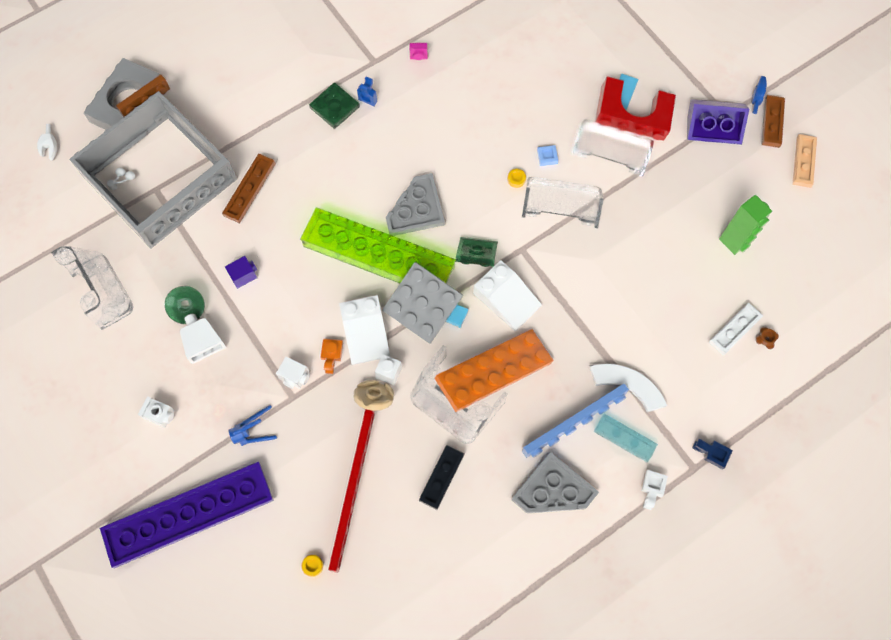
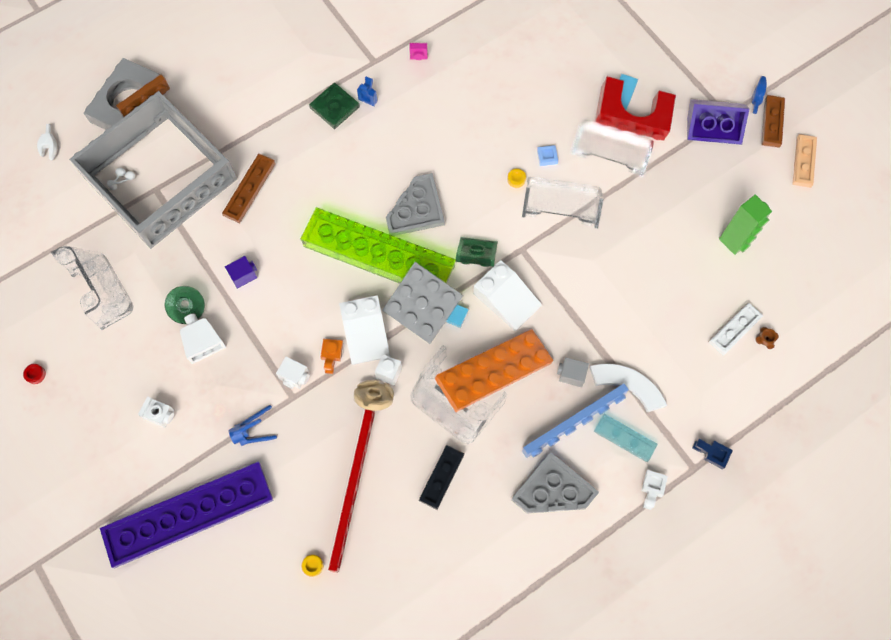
(34, 373): none -> red tile
(573, 372): none -> light grey brick

